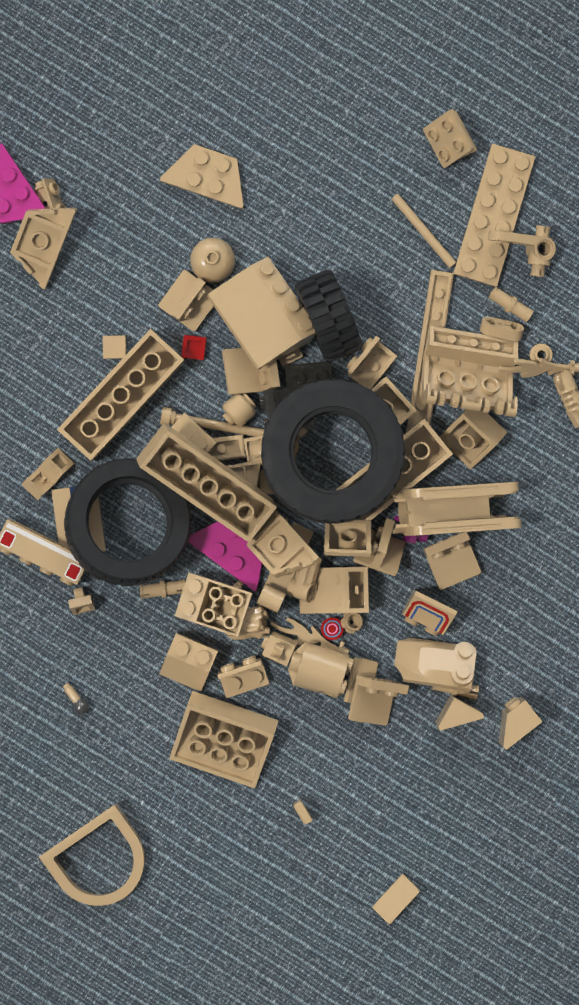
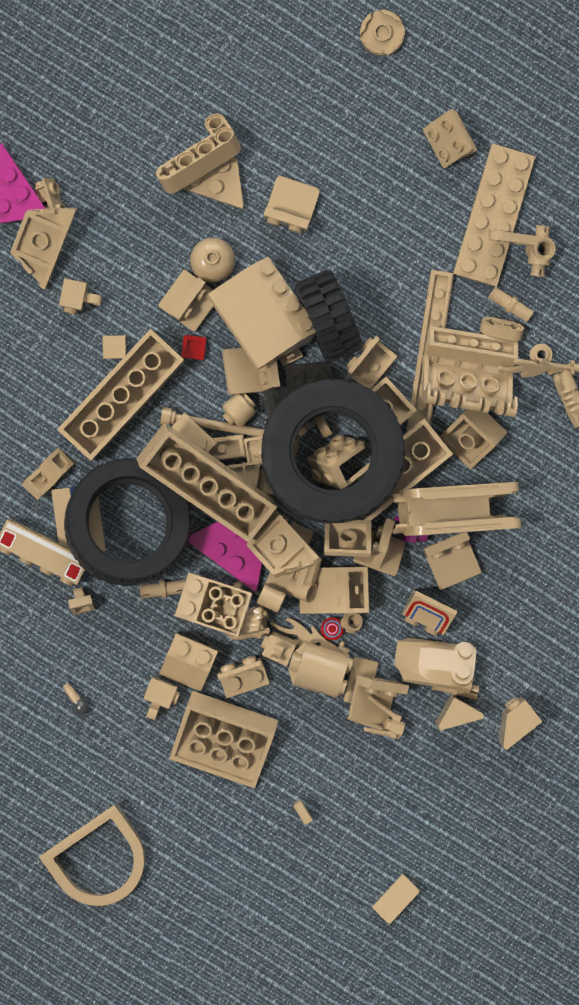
(75, 295): none -> tan brick
(160, 694): none -> tan brick
(201, 157): none -> tan beam
(291, 204): none -> tan bracket
(323, 426): none -> tan tile
(327, 459): none -> tan bracket
(382, 33): none -> tan tile
(391, 727): none -> tan plant
(423, 230): tan bar -> none

